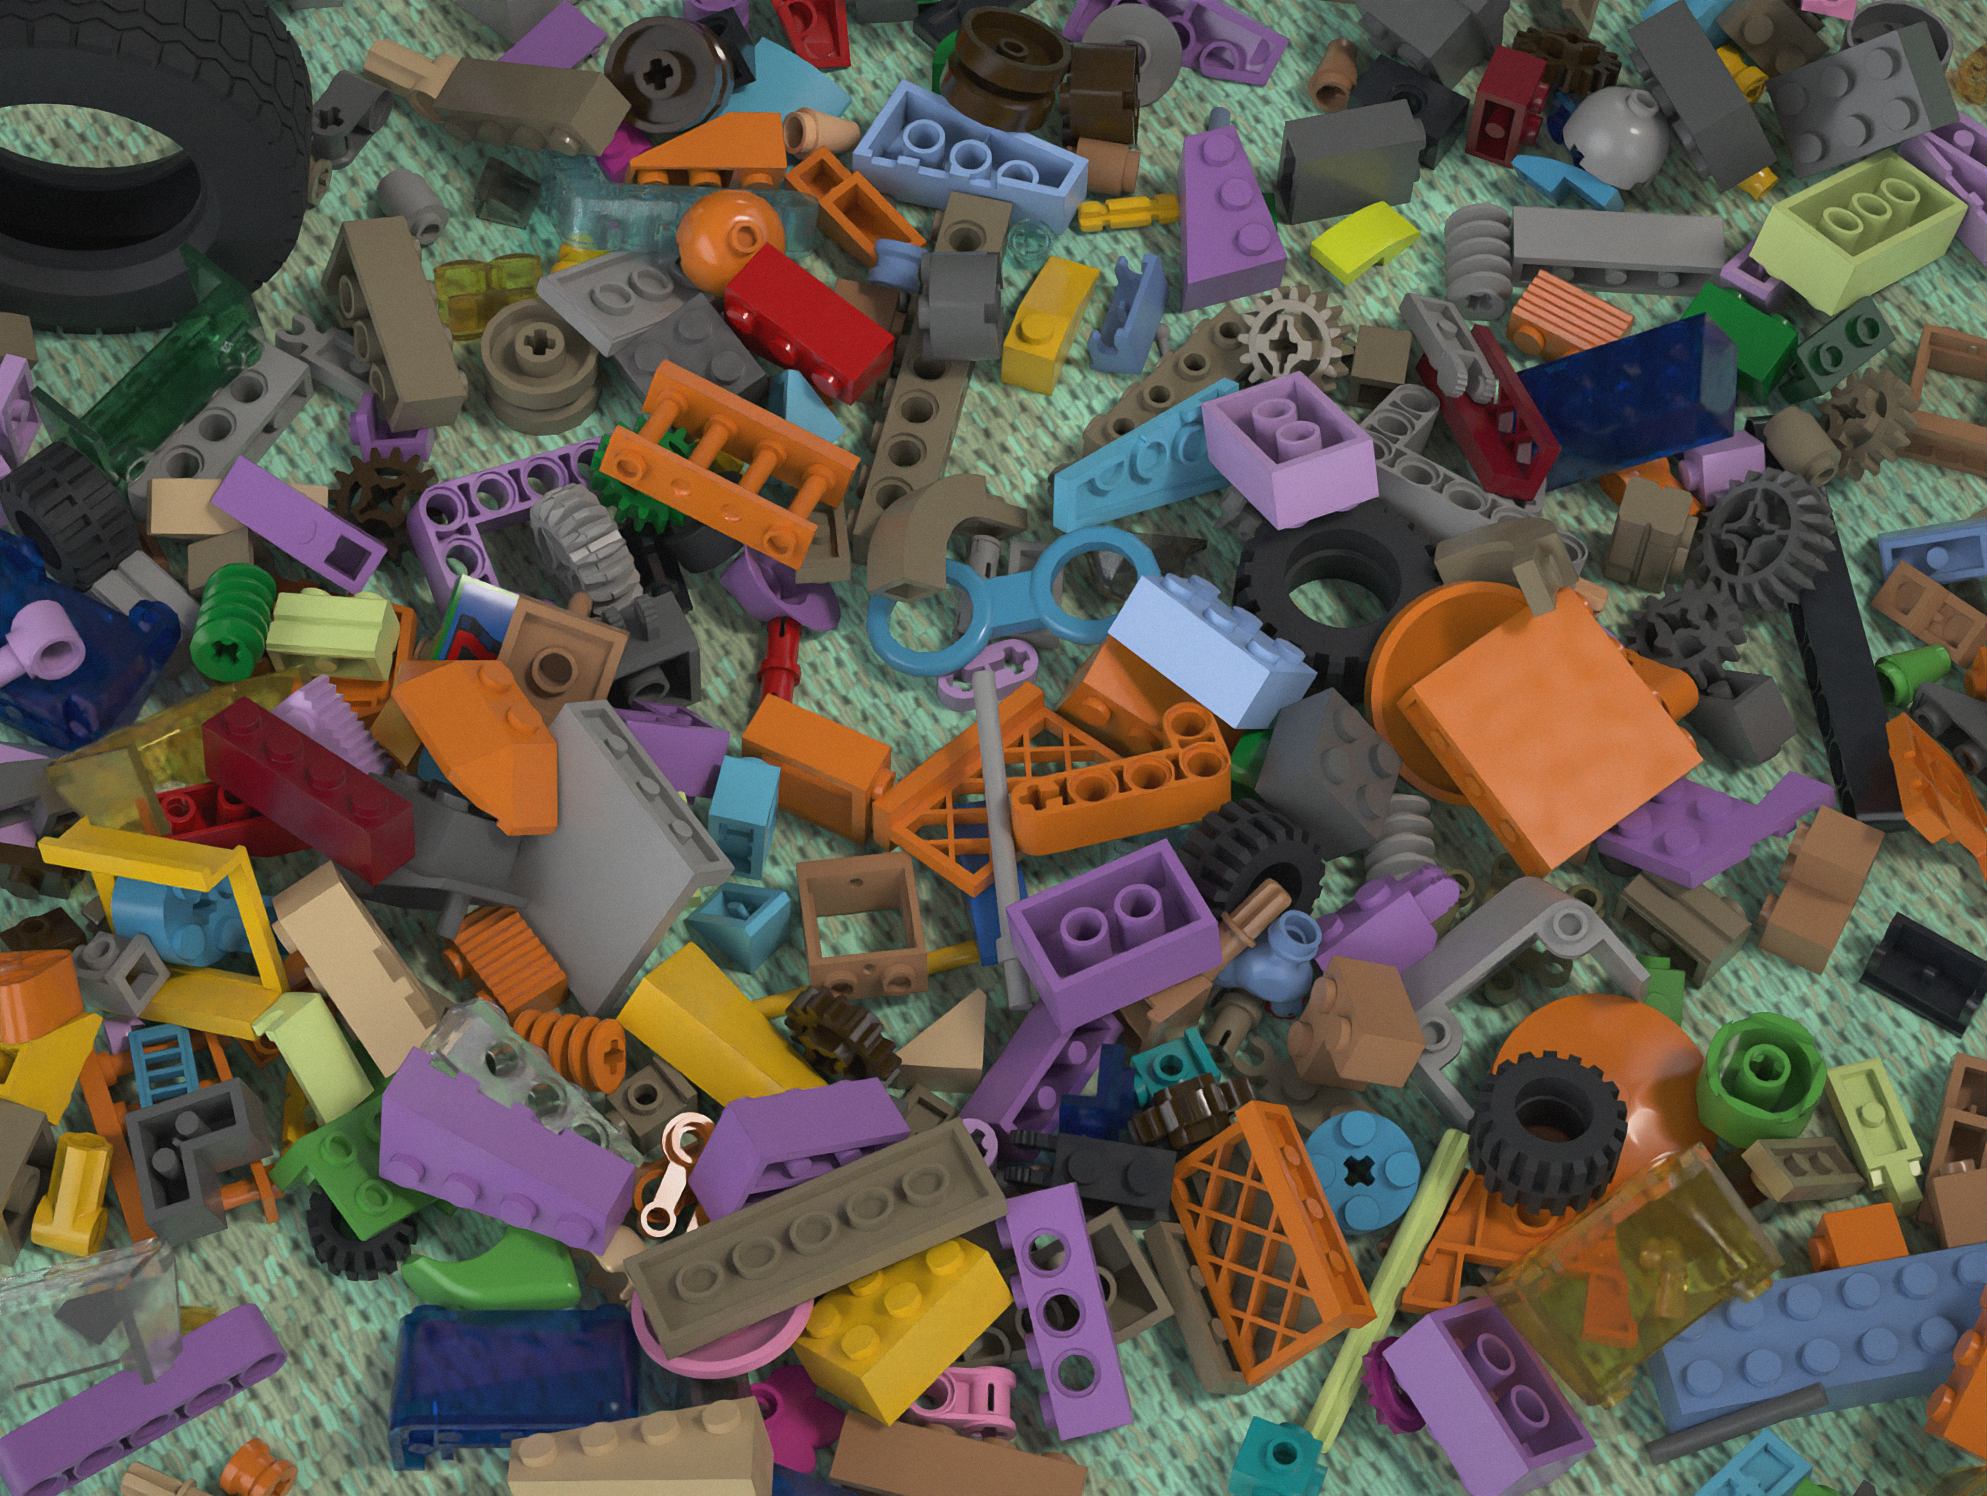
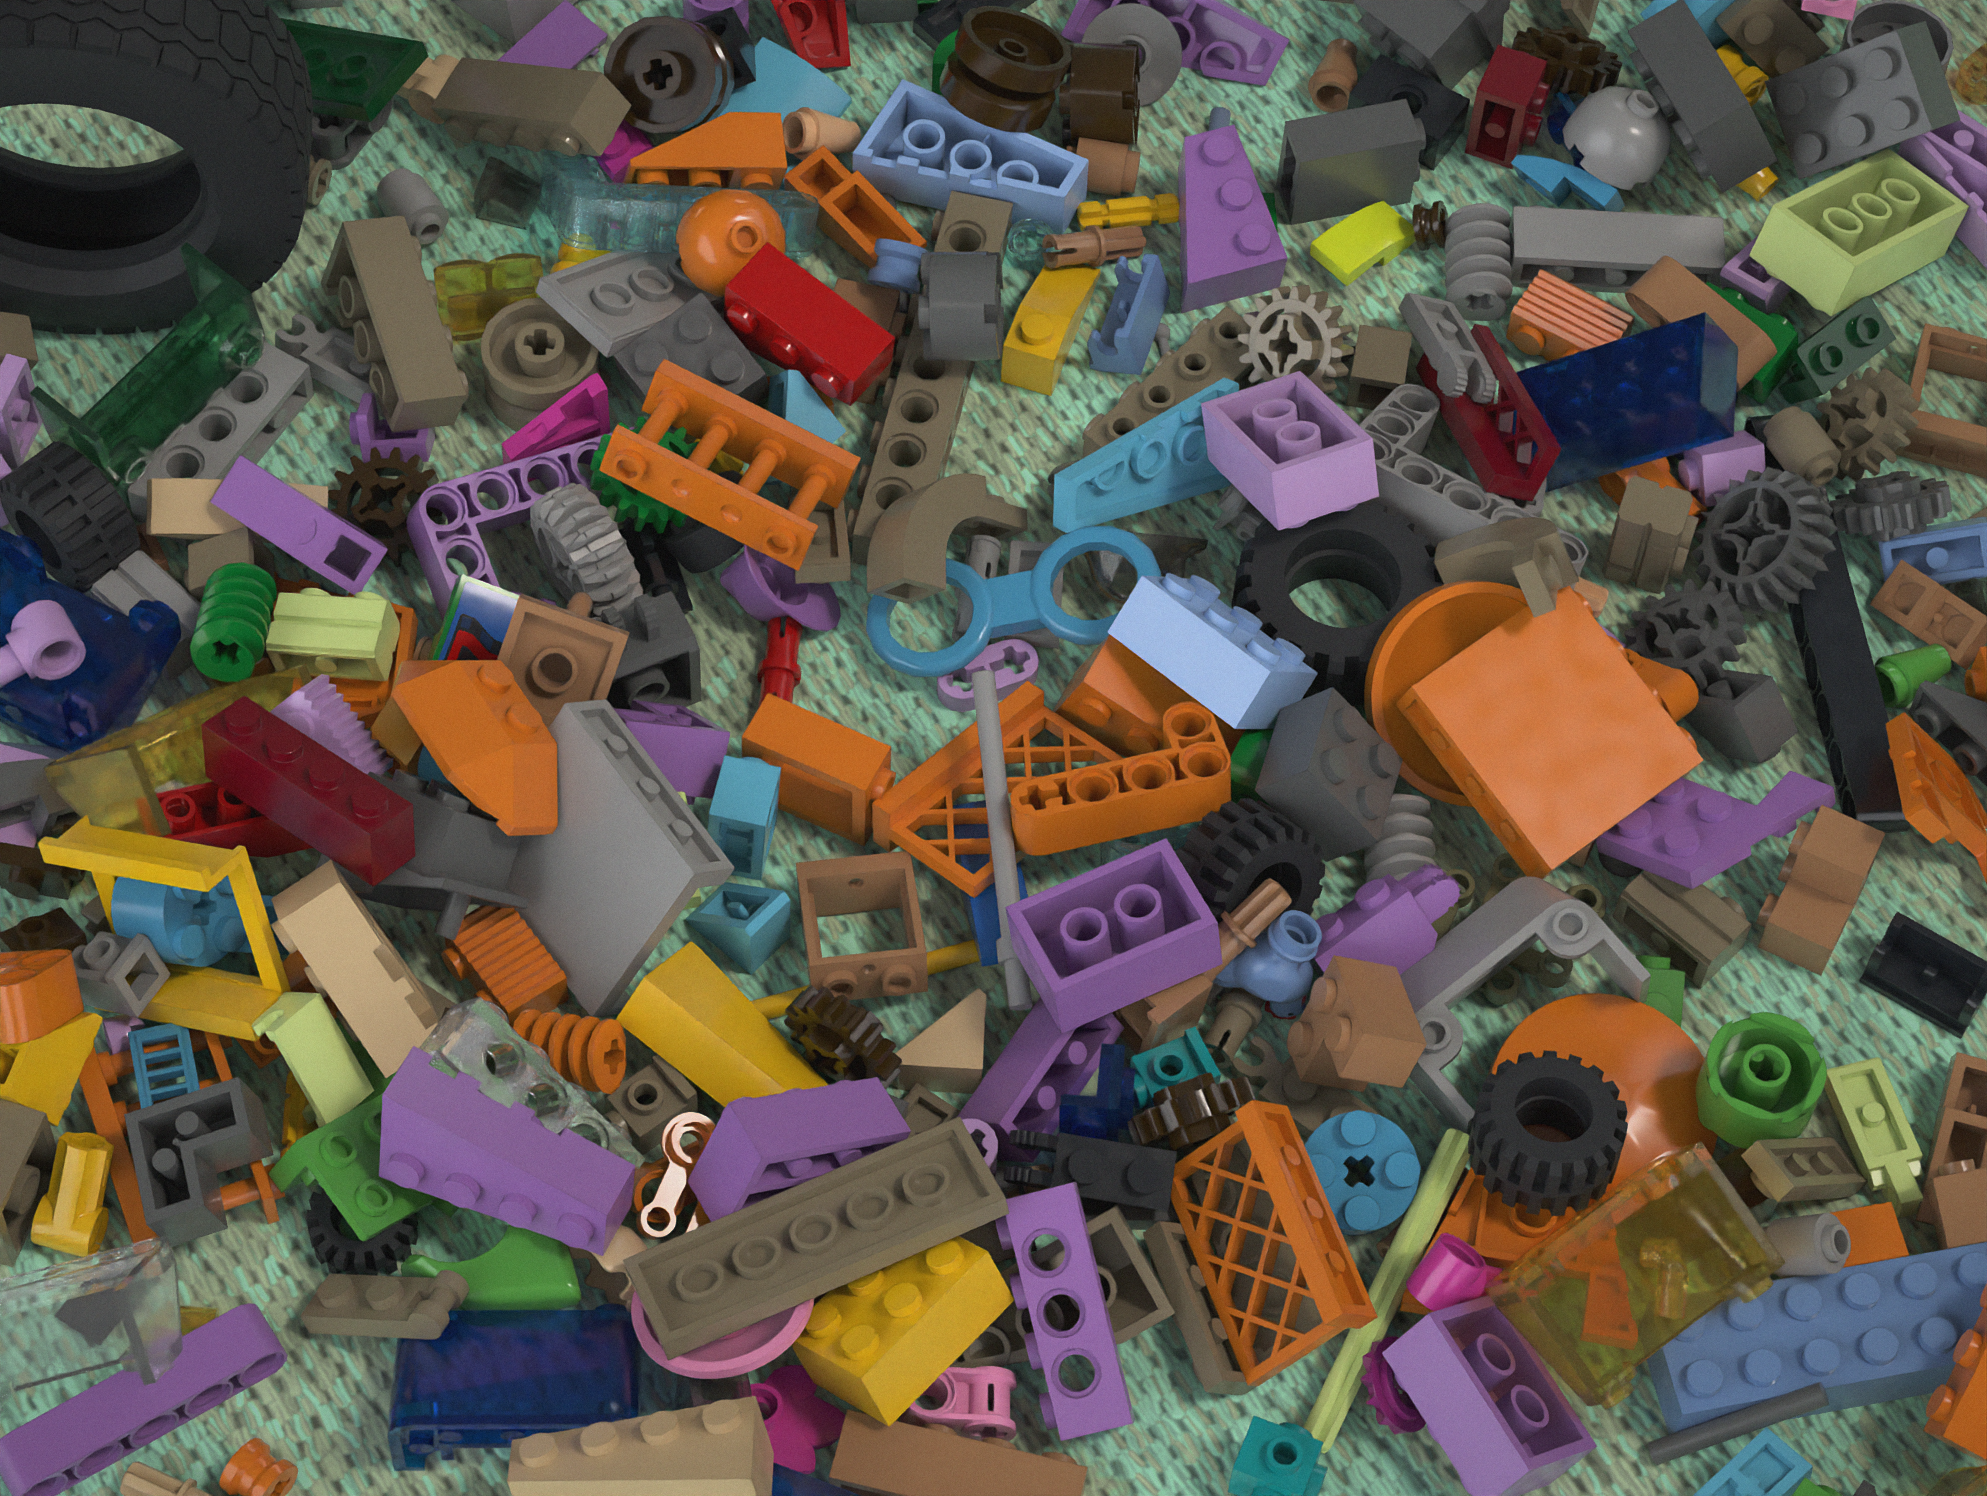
(354, 70): none -> dark green tile
(385, 1305): none -> dark tan plate
(570, 420): none -> dark pink wing
(1093, 246): none -> medium nougat axle
(1429, 224): none -> dark brown bush
(1450, 1274): none -> dark pink axle
(1674, 293): none -> medium nougat beam
(1809, 1244): none -> light grey brick
(1891, 506): none -> dark grey gear

